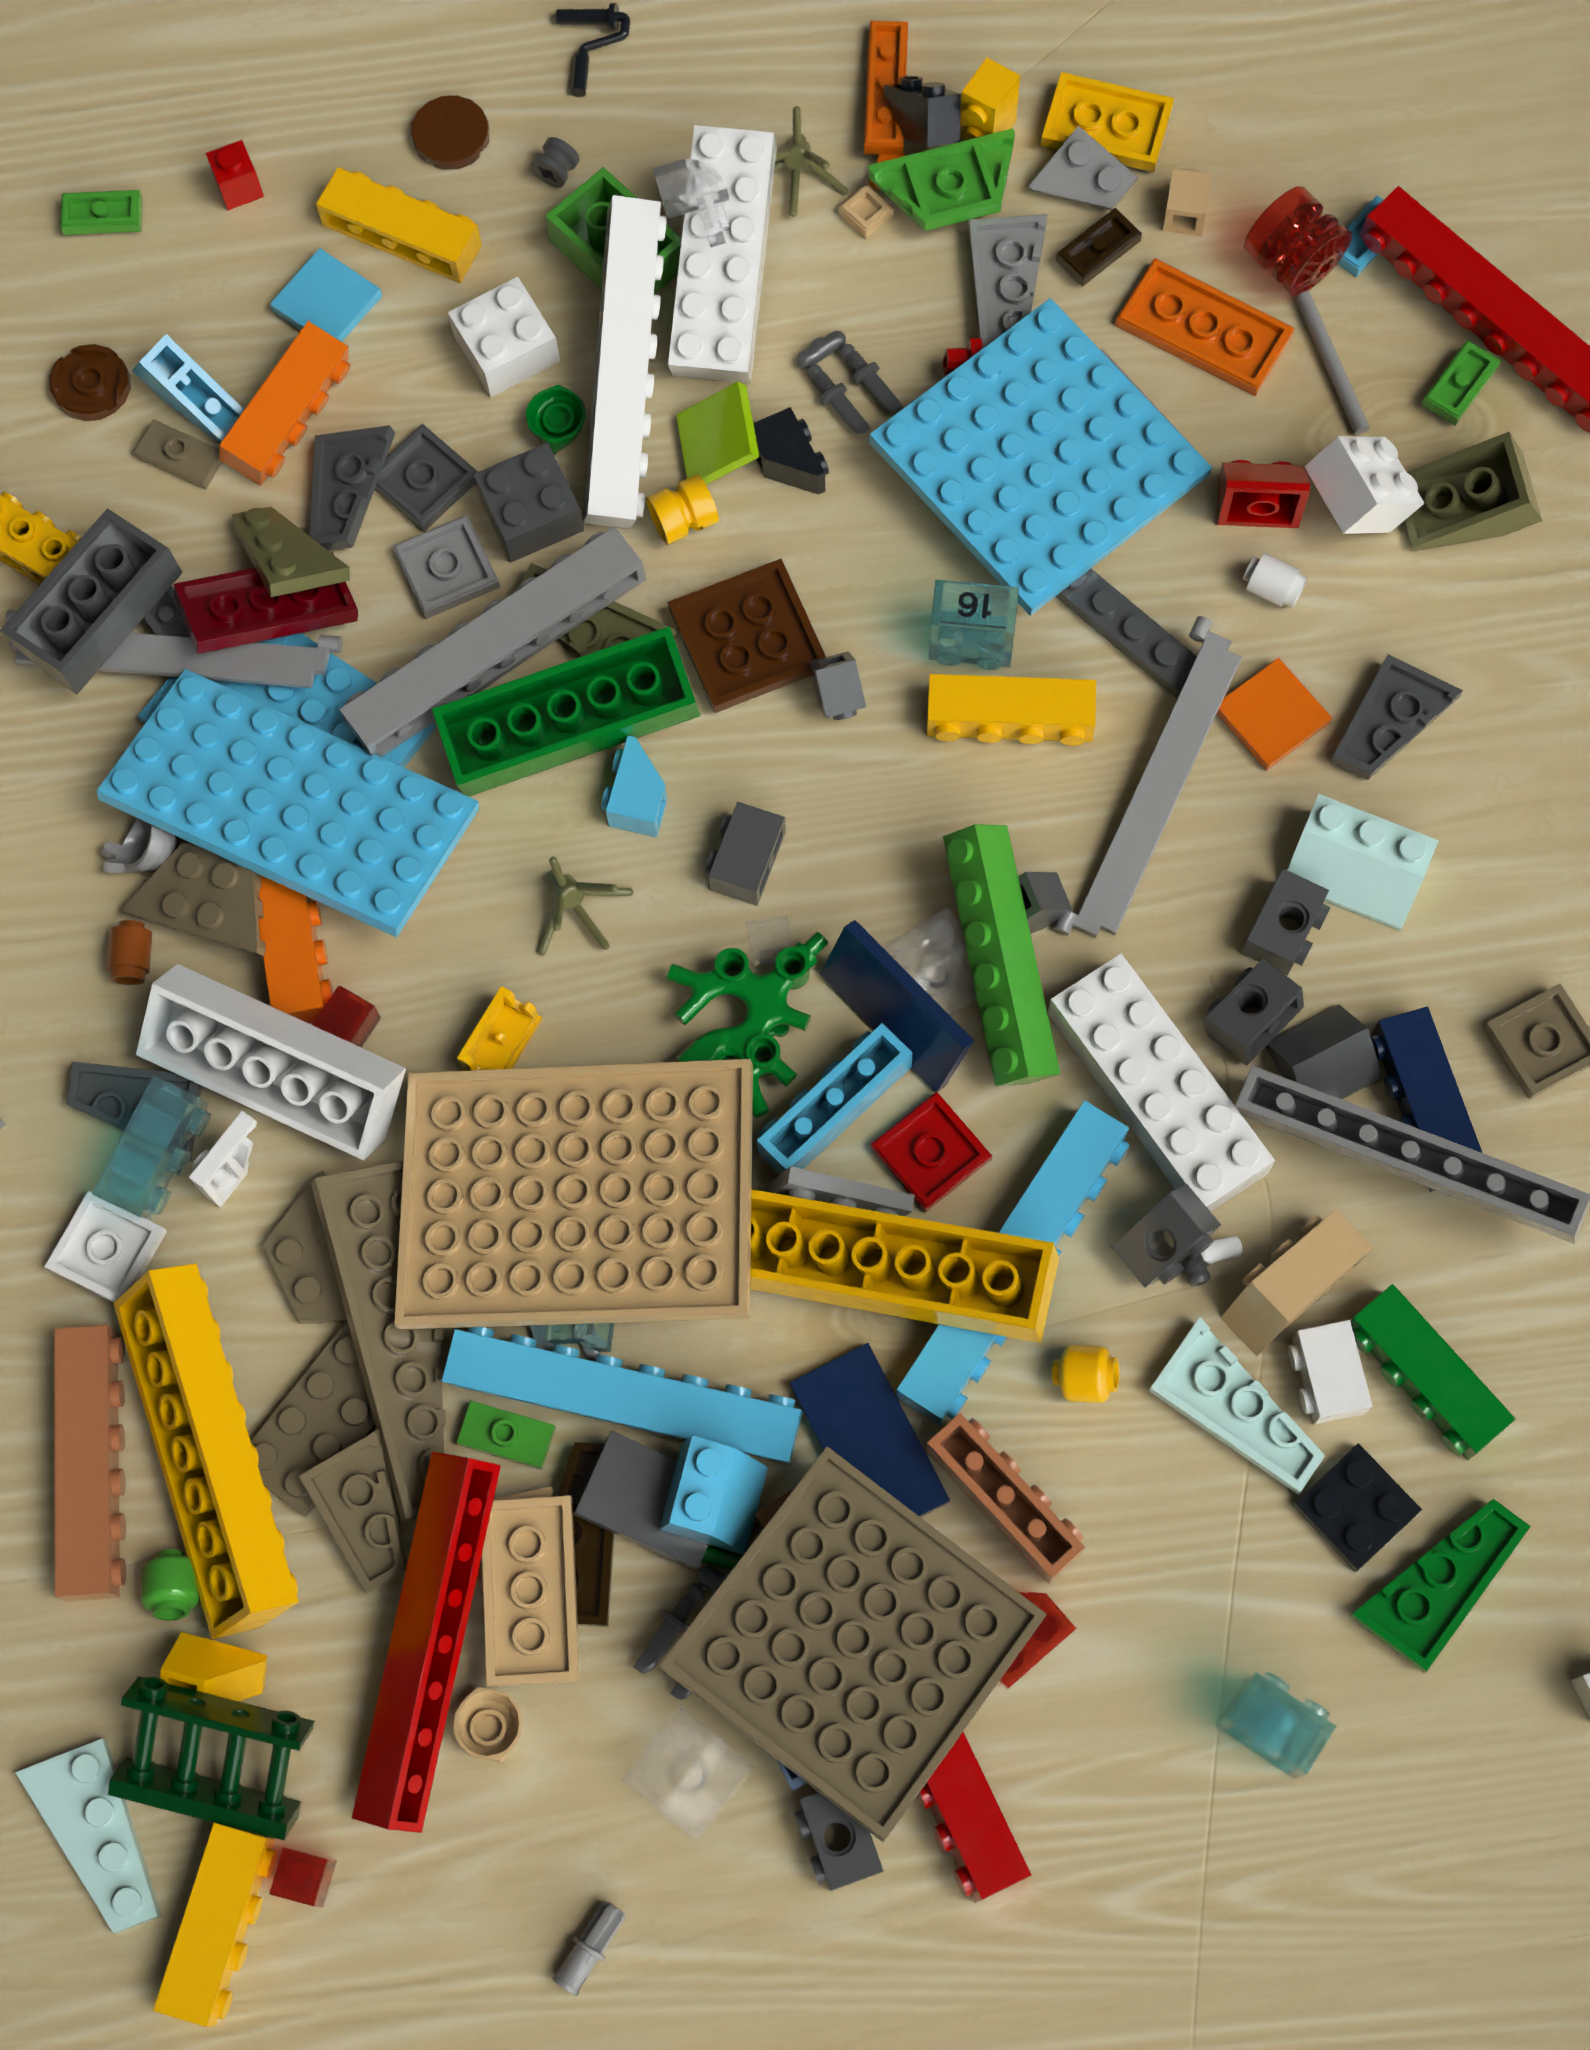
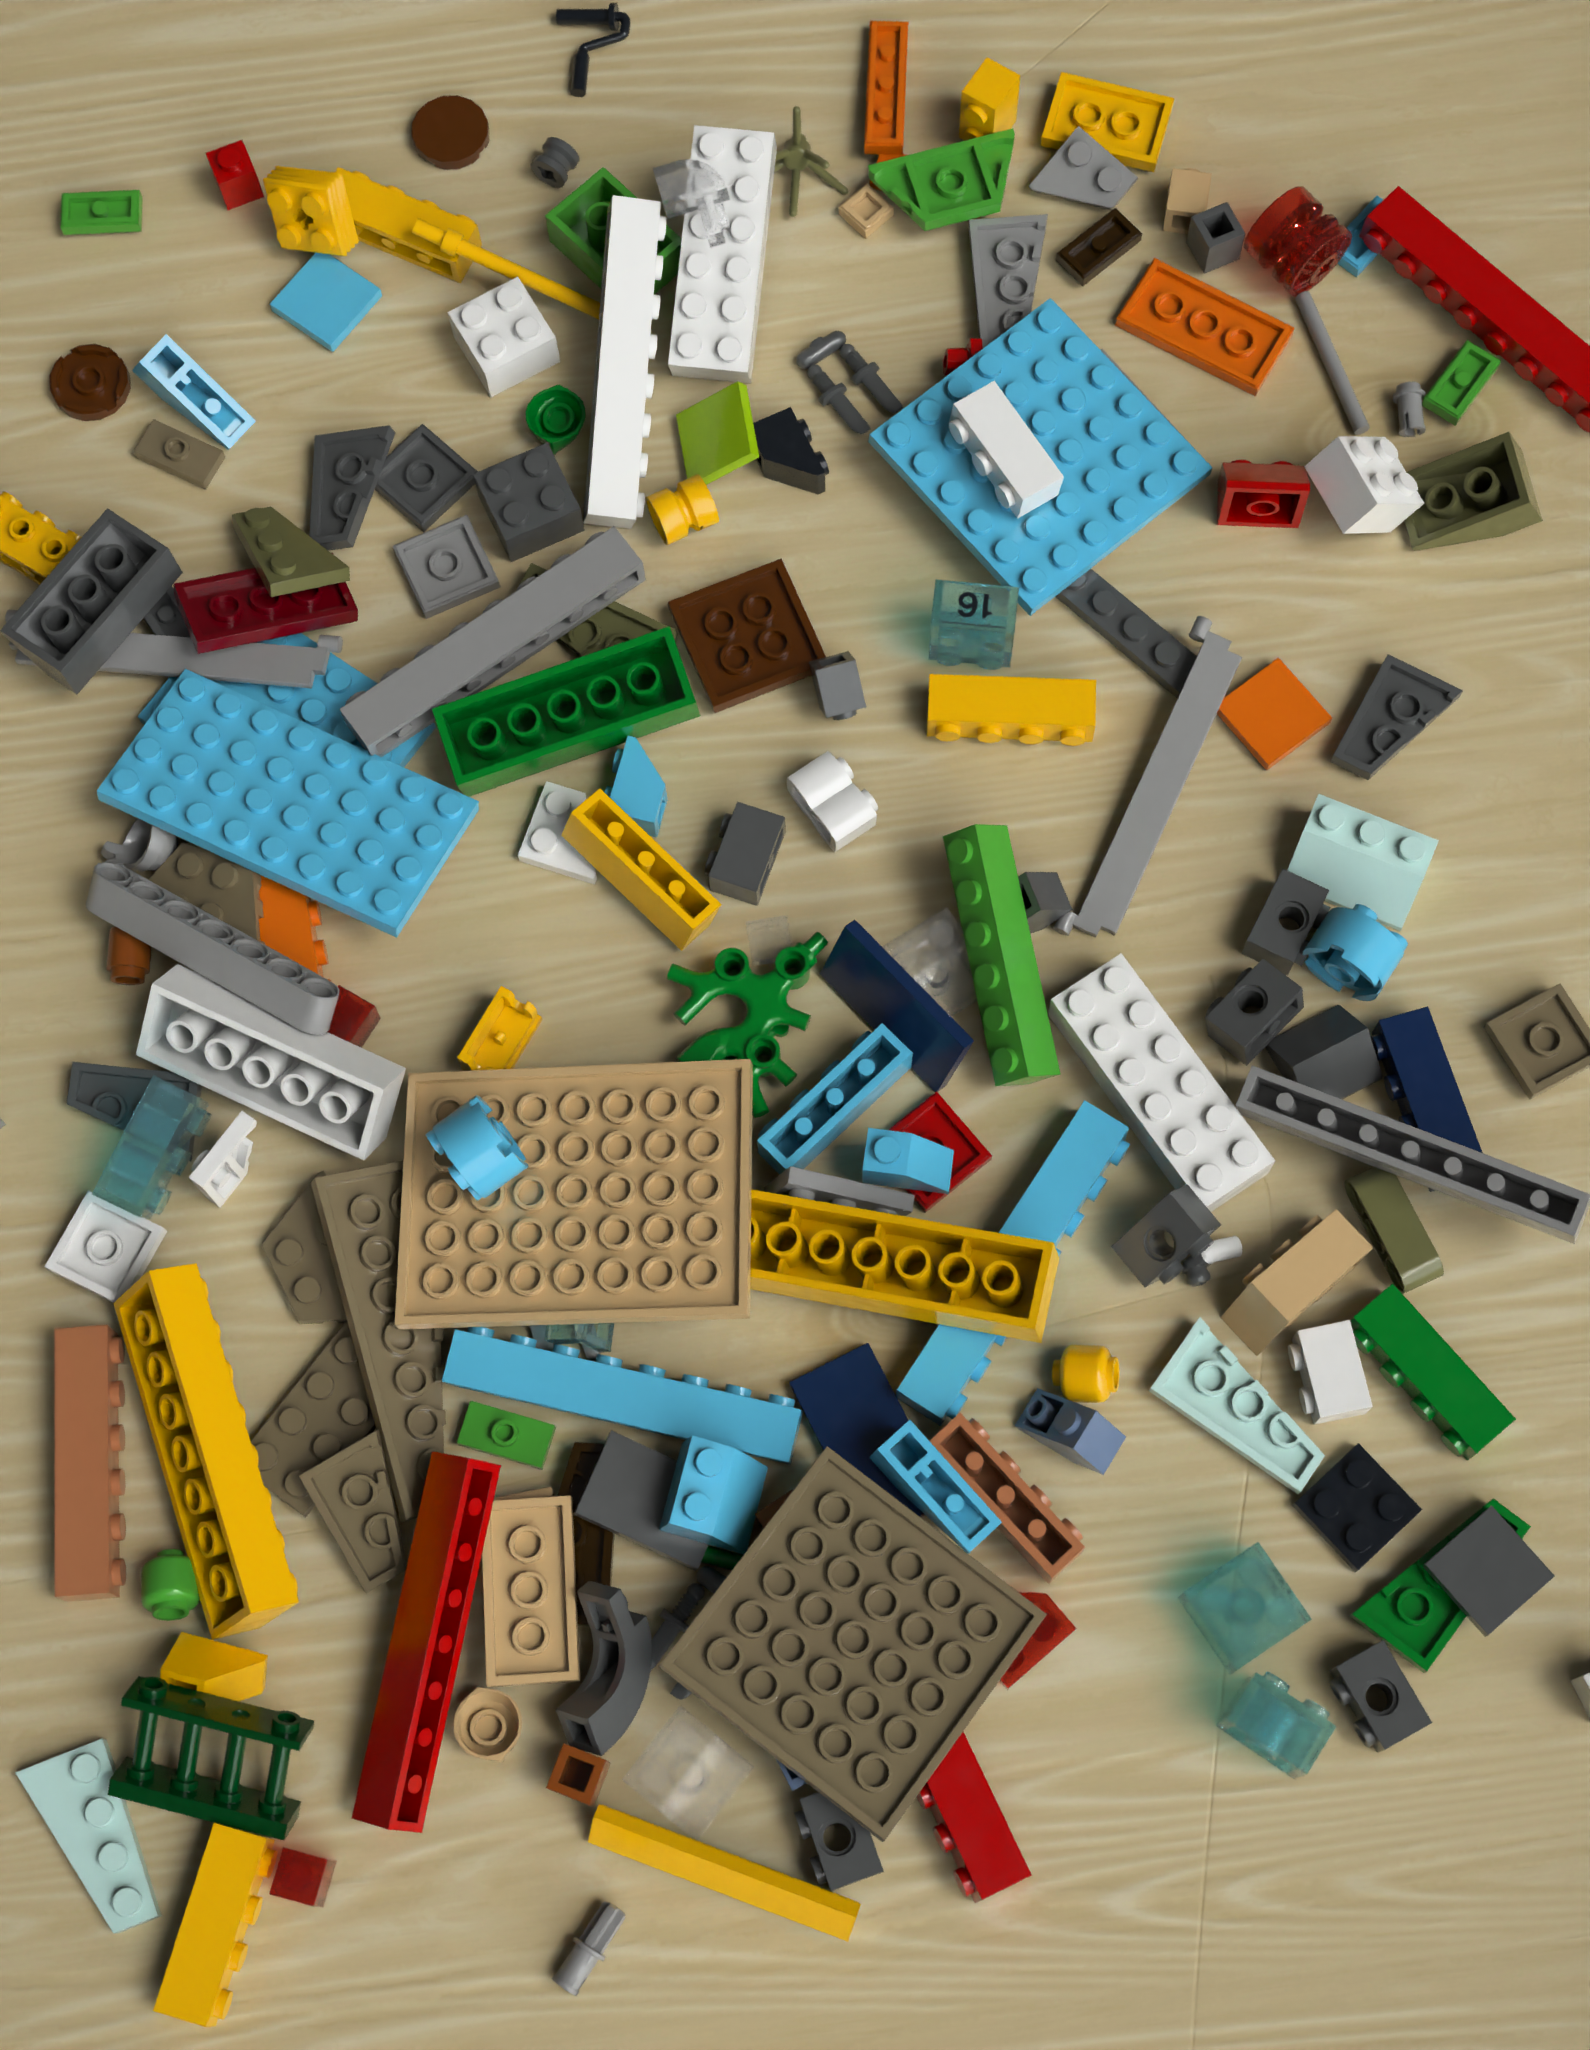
(212, 948): none -> light grey beam
(285, 404): orange brick -> none
(310, 210): none -> yellow brick
(453, 244): none -> yellow bar
(478, 1147): none -> medium azure brick
(543, 840): none -> white wing
(569, 895): olive plant -> none
(578, 1775): none -> dark orange brick
(617, 1675): none -> dark grey arch
(640, 869): none -> yellow brick
(723, 1872): none -> yellow tile
(832, 801): none -> white brick
(906, 1161): none -> medium azure slope
(925, 111): black slope -> none
(935, 1487): none -> medium azure slope
(1005, 450): none -> white brick
(1071, 1430): none -> sand blue slope
(1215, 237): none -> dark grey brick
(1244, 1608): none -> clear light blue brick
(1274, 580): white brick -> none
(1354, 951): none -> medium azure brick
(1394, 1228): none -> olive beam
(1403, 1710): none -> dark grey brick
(1410, 410): none -> light grey pin
(1488, 1571): none -> dark grey tile

